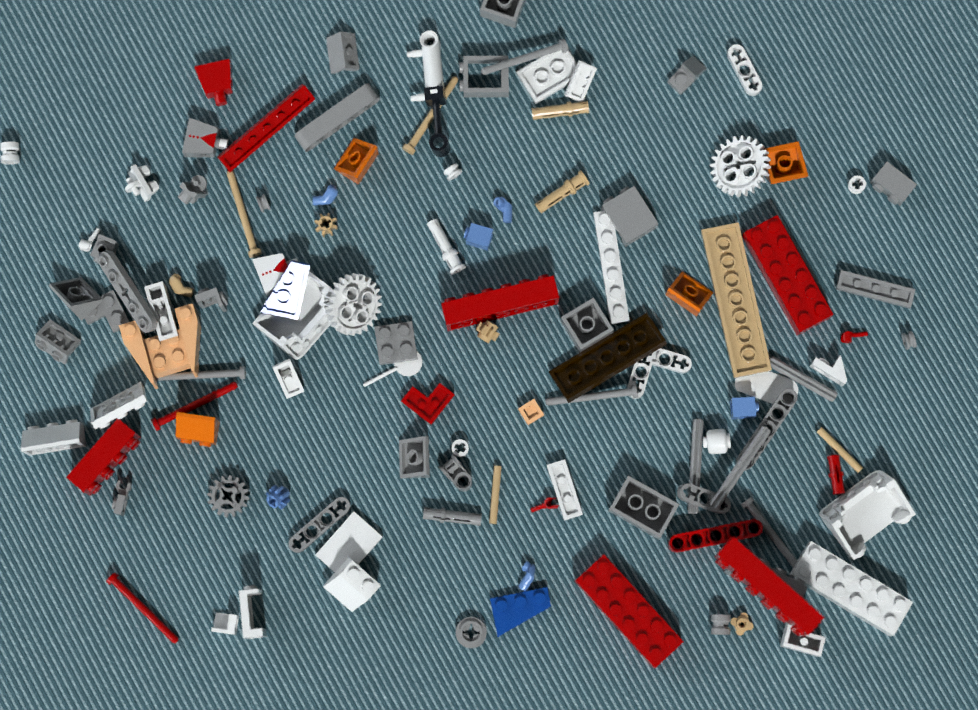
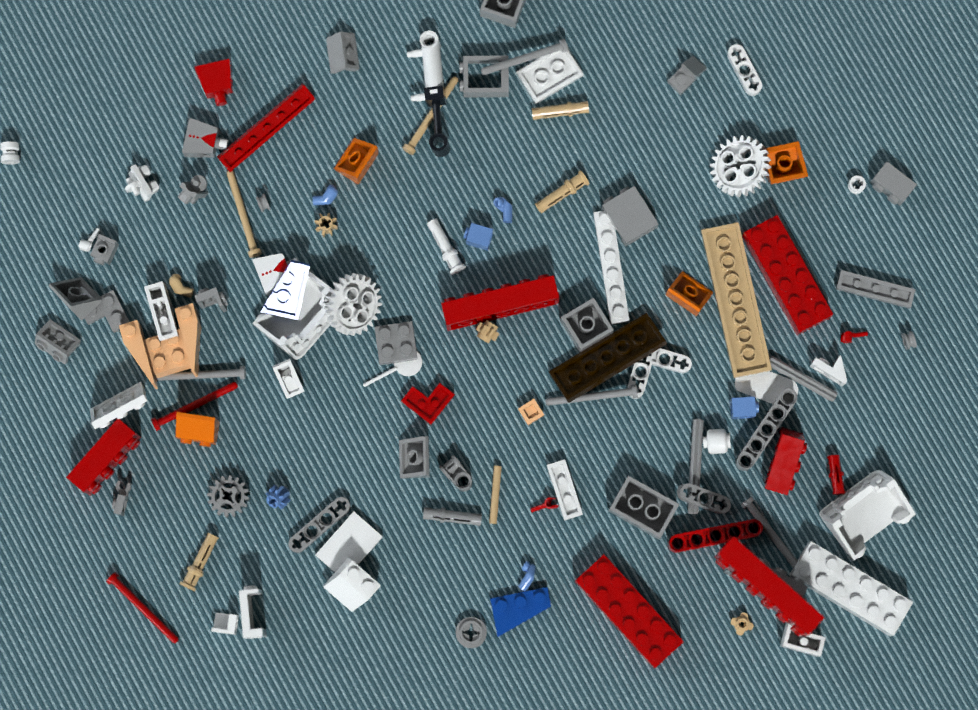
(53, 438): white slope -> none
(122, 283): light grey piece -> none
(195, 571): none -> tan pin
(337, 117): light grey beam -> none
(452, 171): white bush -> none
(459, 442): white bush -> none
(580, 81): white plate -> none
(720, 624): light grey wheel -> none
(740, 467): light grey axle -> none
(785, 461): none -> red wedge
(839, 449): tan bar -> none

